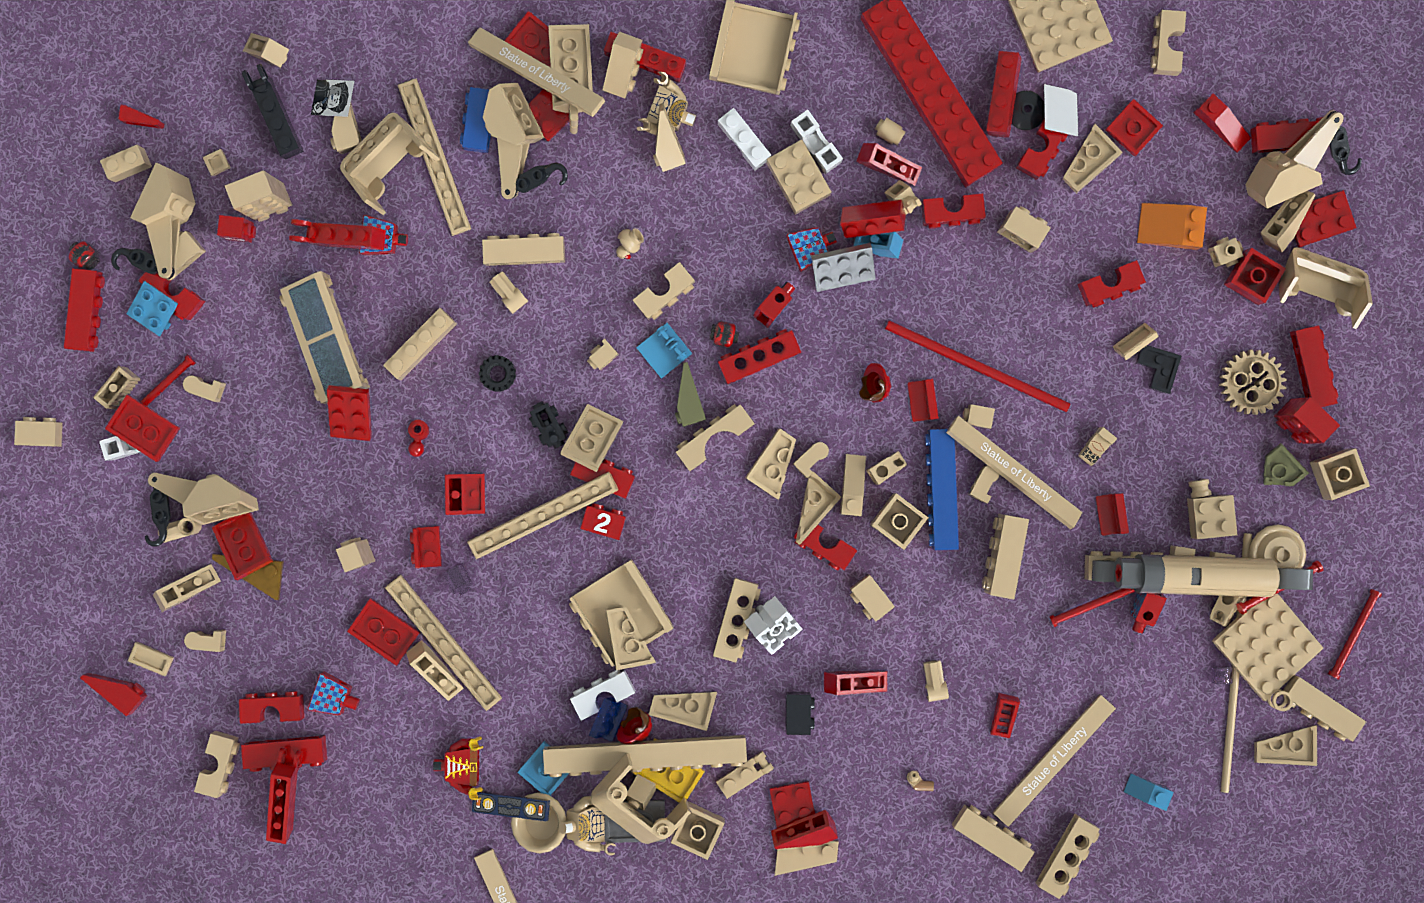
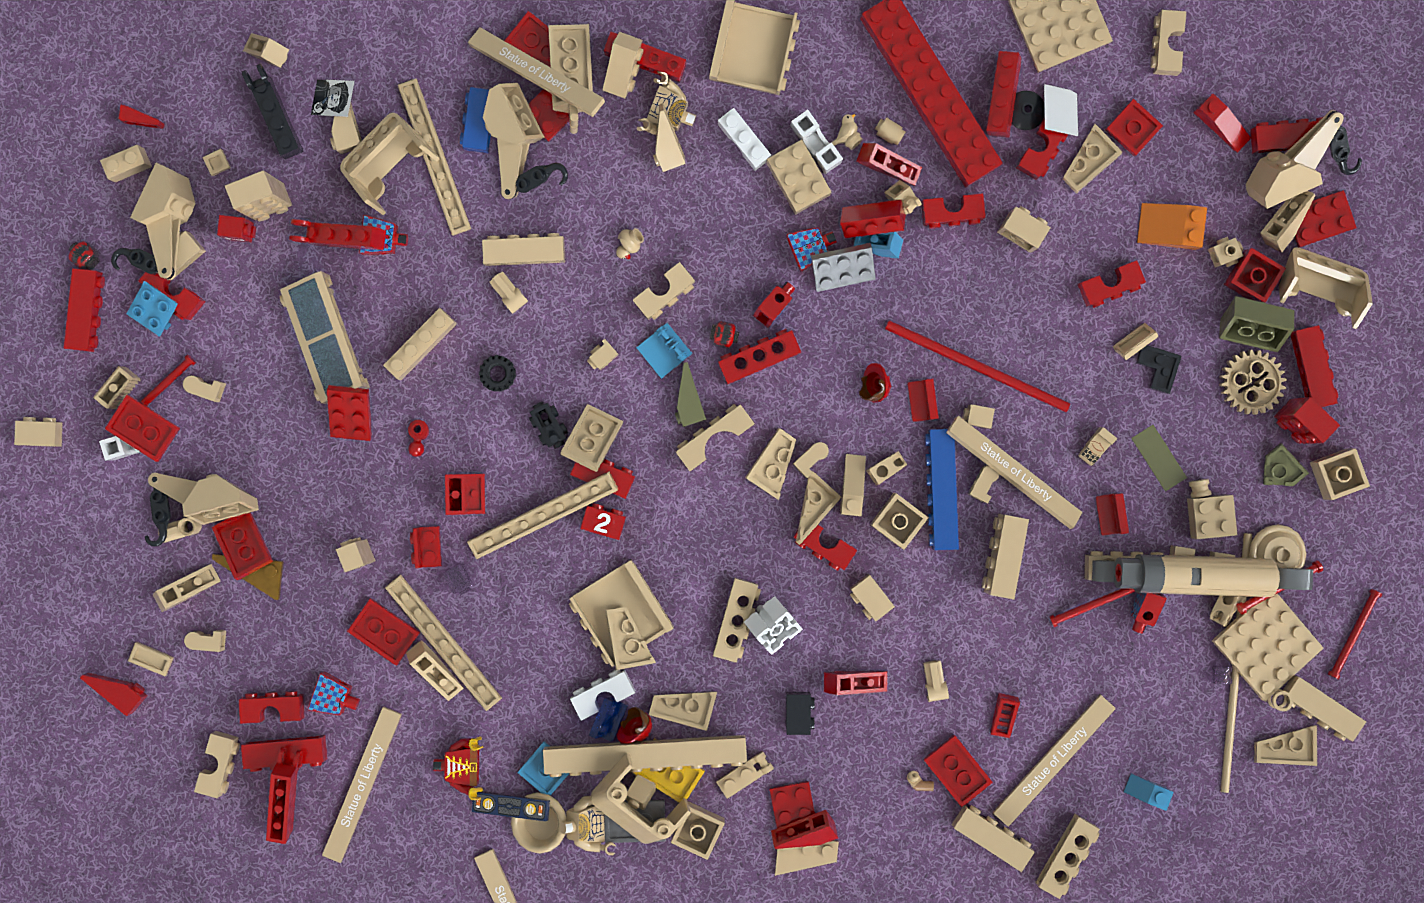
(362, 784): none -> tan tile
(848, 133): none -> tan animal
(958, 770): none -> red plate
(1159, 458): none -> olive piece
(1256, 324): none -> olive brick

